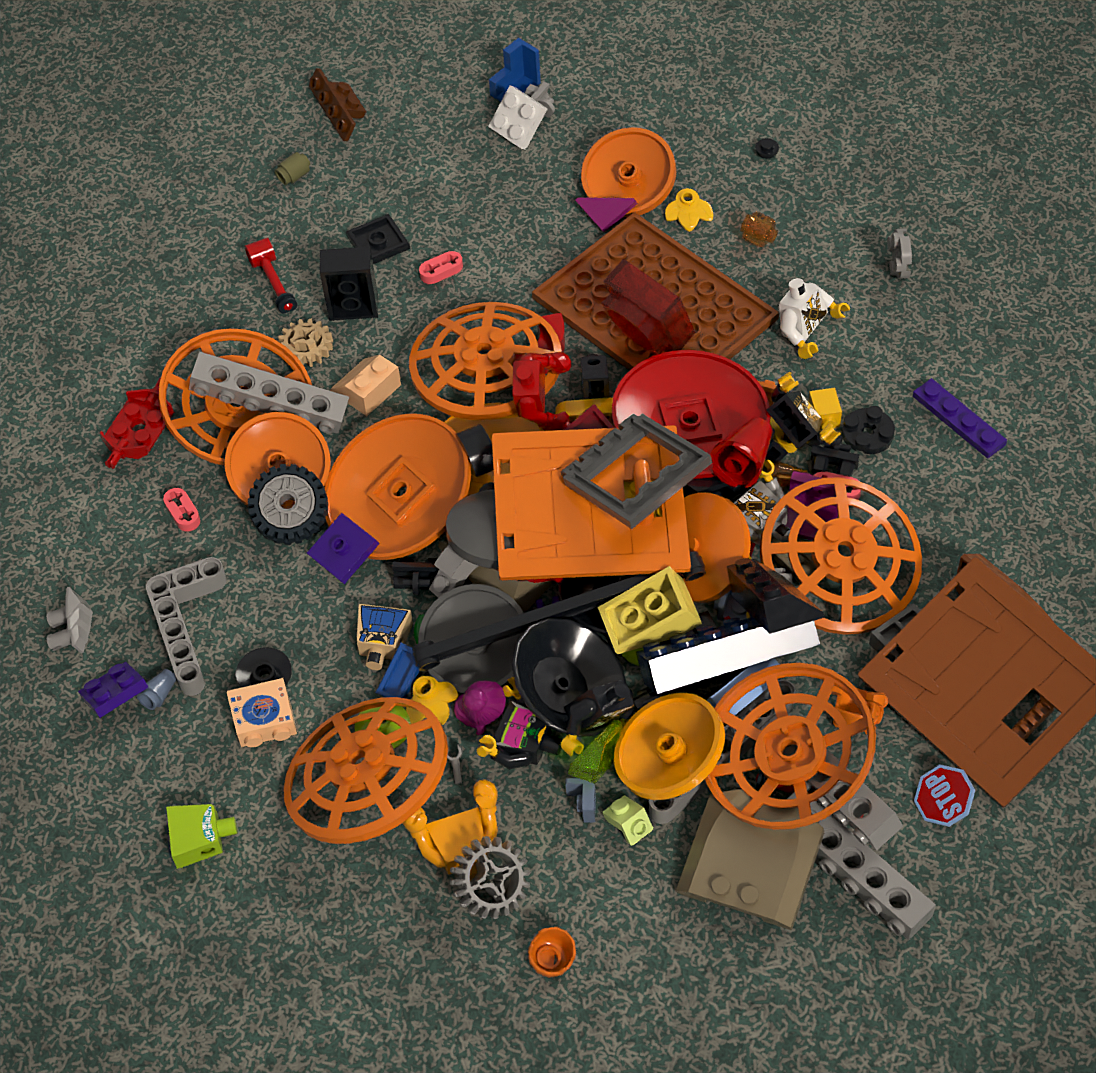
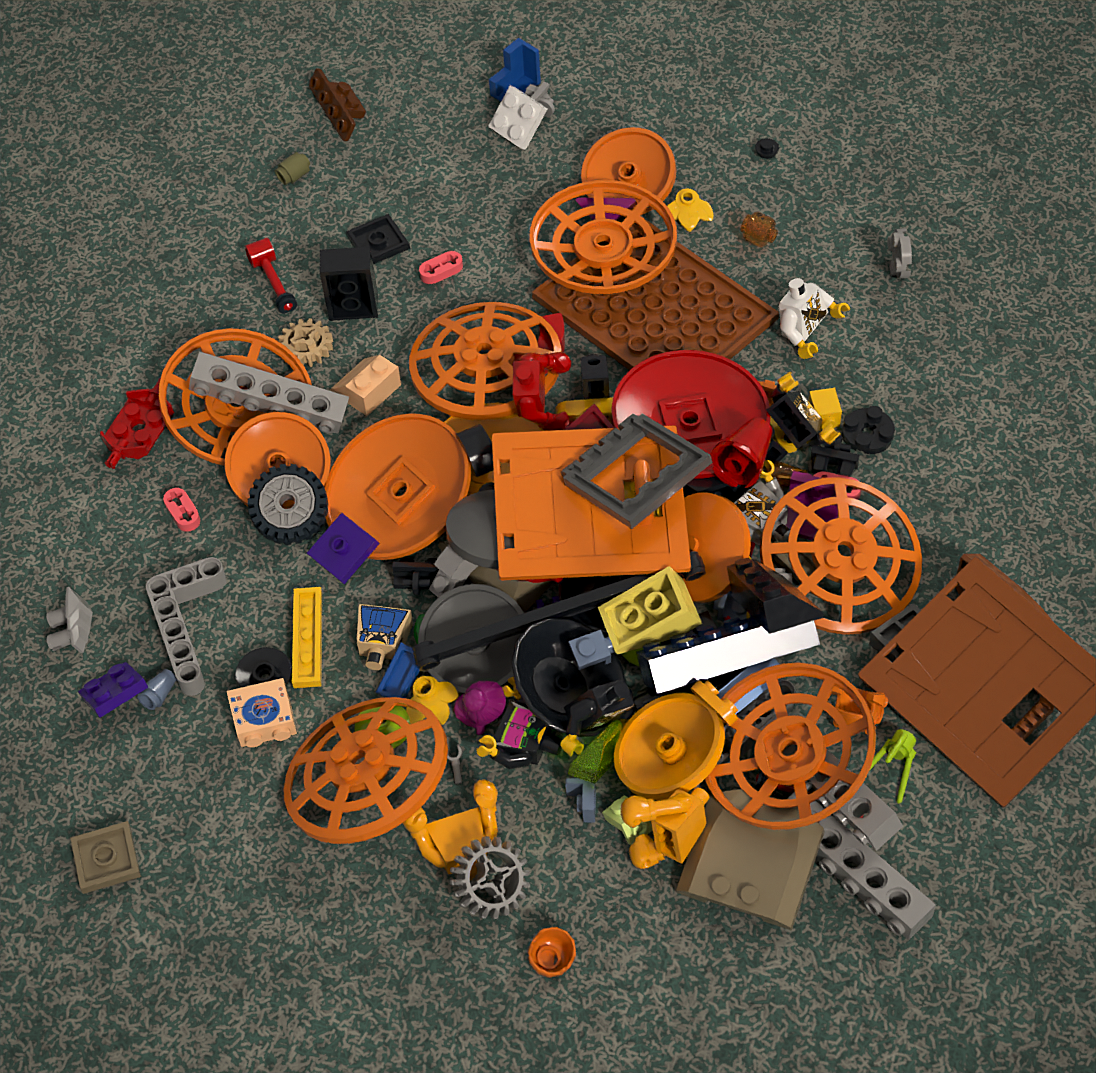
(105, 857): none -> dark tan plate
(197, 832): lime torso -> none
(307, 638): none -> yellow plate
(591, 649): none -> sand blue bracket
(599, 230): none -> orange dish
(646, 310): clear red container -> none
(674, 822): none -> light orange torso
(709, 693): none -> light orange plate
(899, 747): none -> lime plant
(944, 795): piece -> none
(959, 418): dark purple plate -> none

